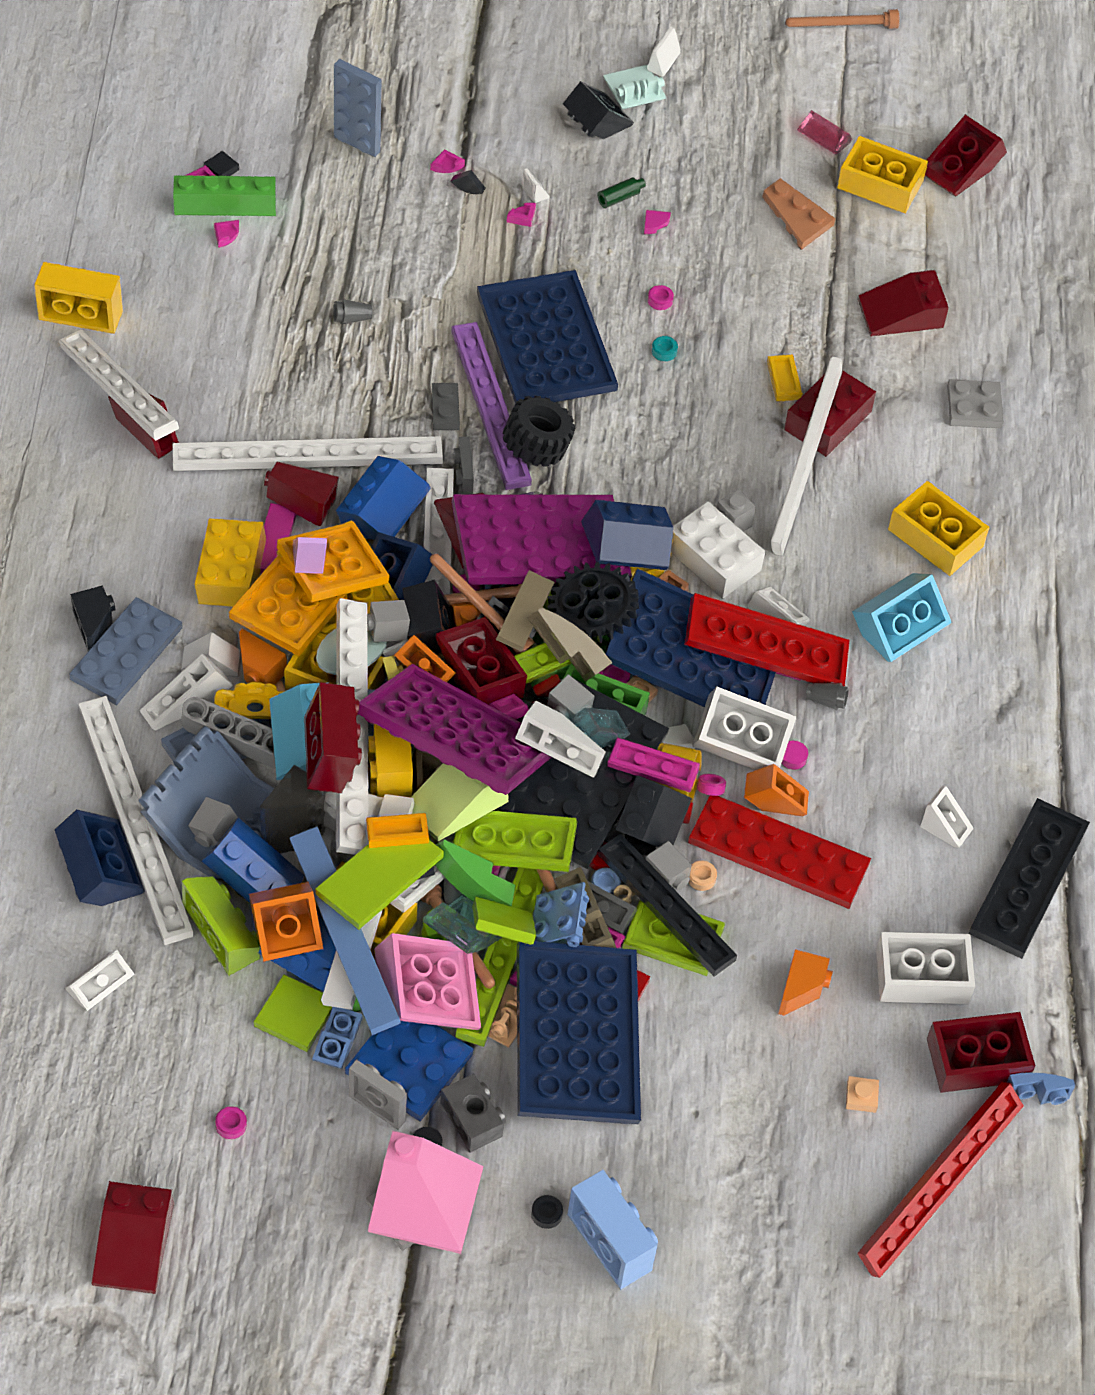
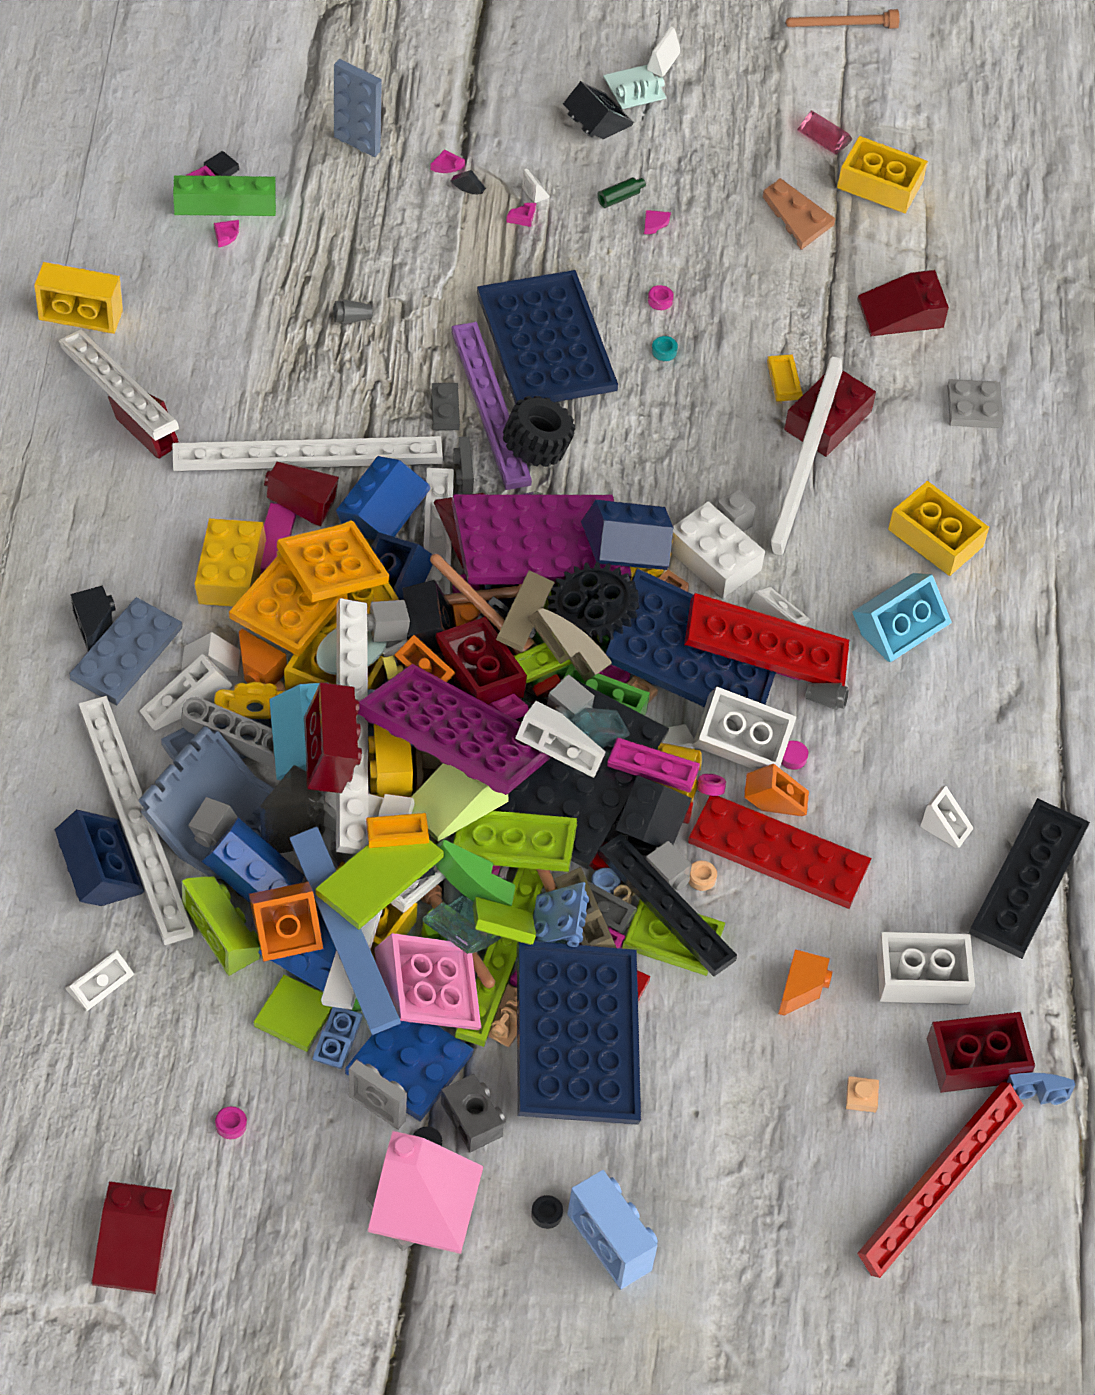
(309, 554): lavender slope -> none
(964, 156): dark red slope -> none

